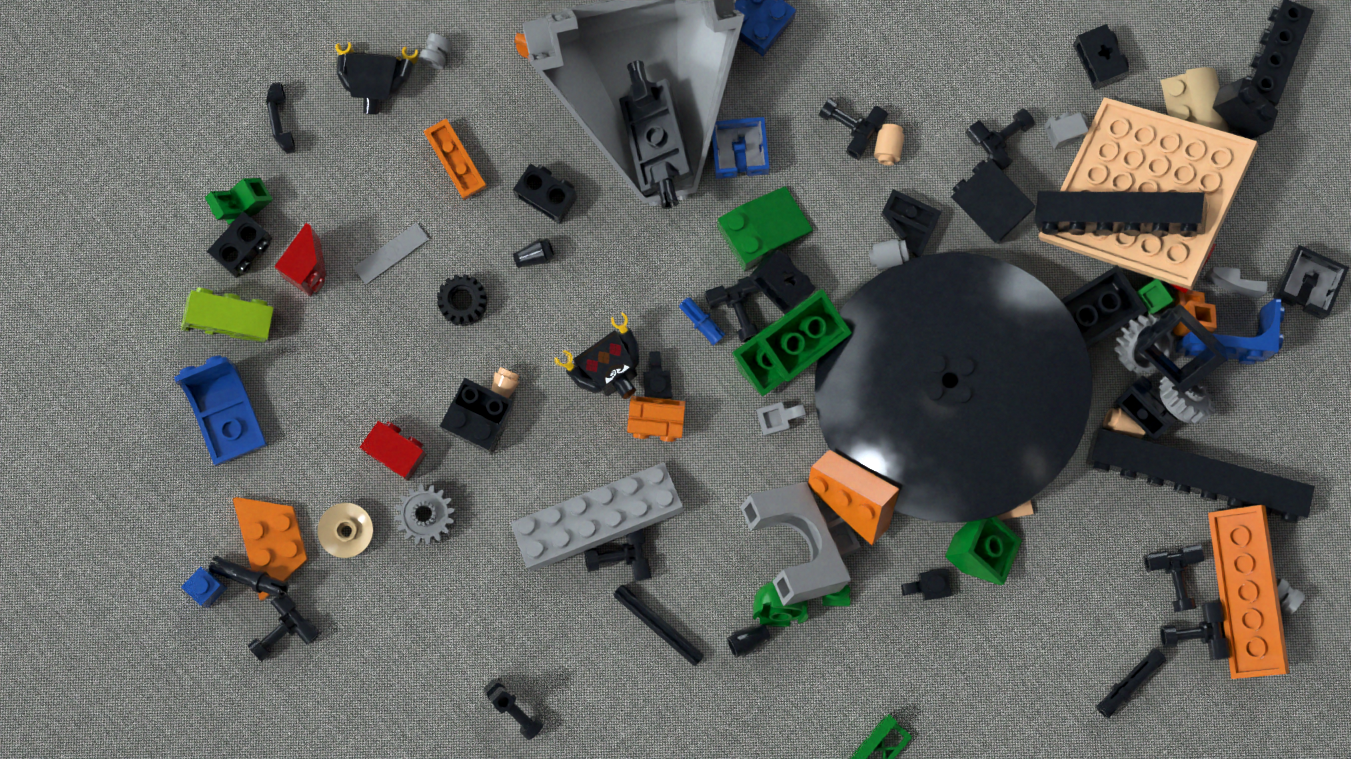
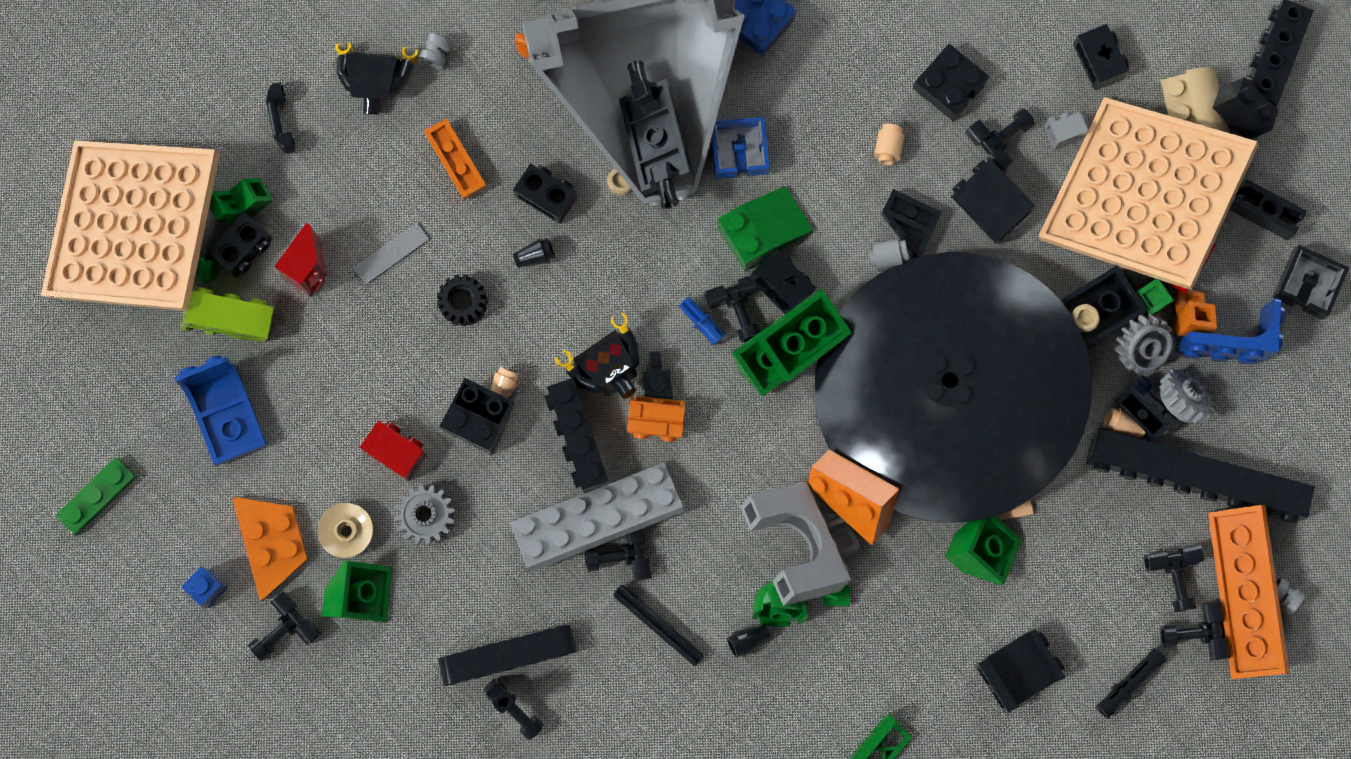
(95, 496): none -> green plate
(131, 225): none -> light nougat plate
(206, 270): none -> green cone
(258, 581): black pin -> none
(358, 592): none -> green slope
(507, 655): none -> black beam
(578, 436): none -> black brick
(617, 184): none -> tan tile
(775, 418): light grey plate -> none
(861, 129): black bar -> none
(931, 585): black plate -> none
(949, 82): none -> black piece
(1020, 670): none -> black panel
(1085, 317): none -> tan tile
(1121, 213): black brick -> none
(1195, 369): black window -> none
(1230, 280): light grey slope -> none
(1277, 204): none -> black piece

